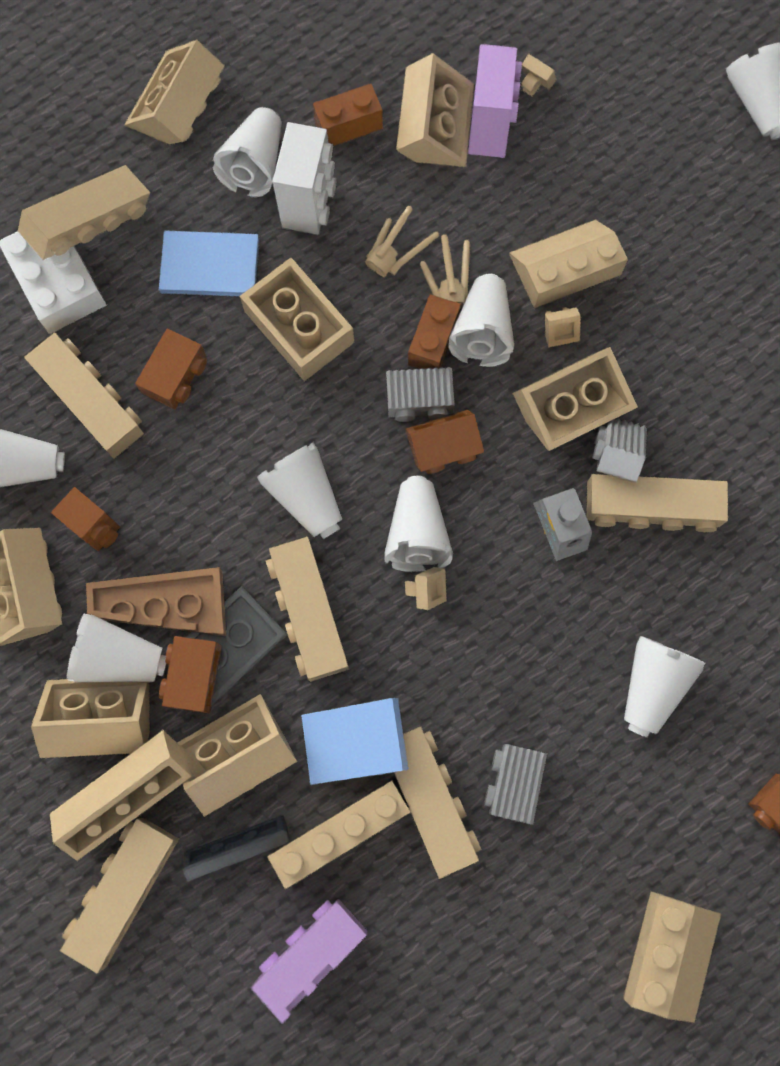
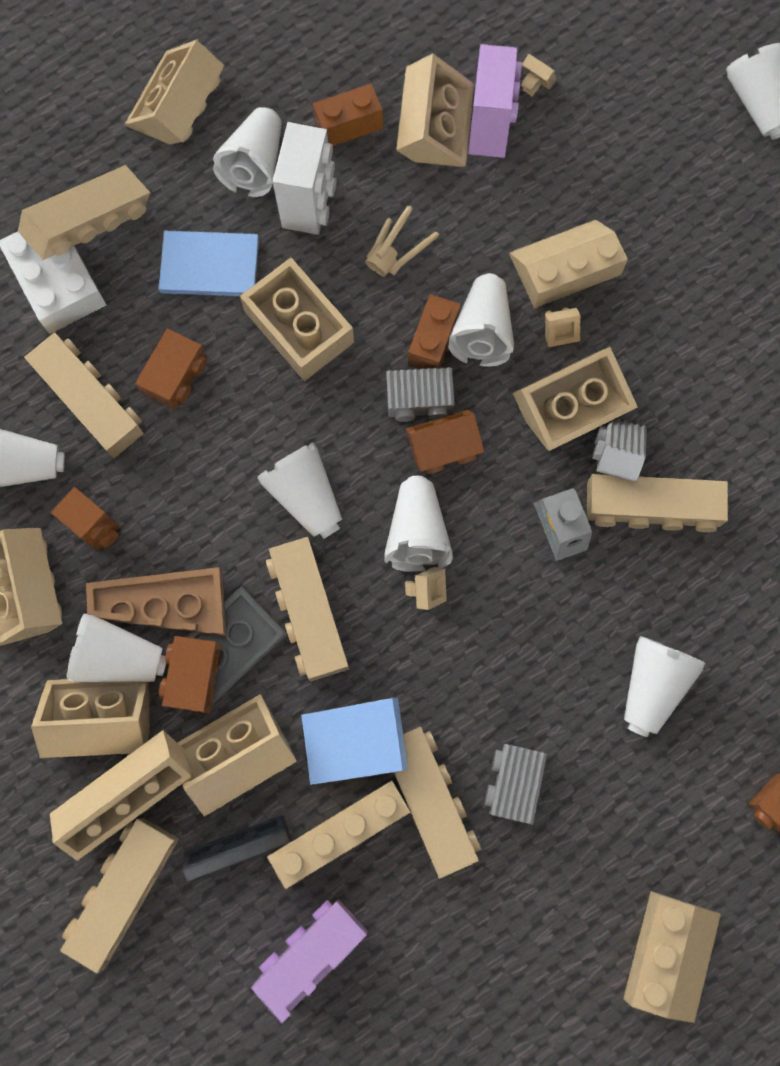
(450, 288): tan plant -> none

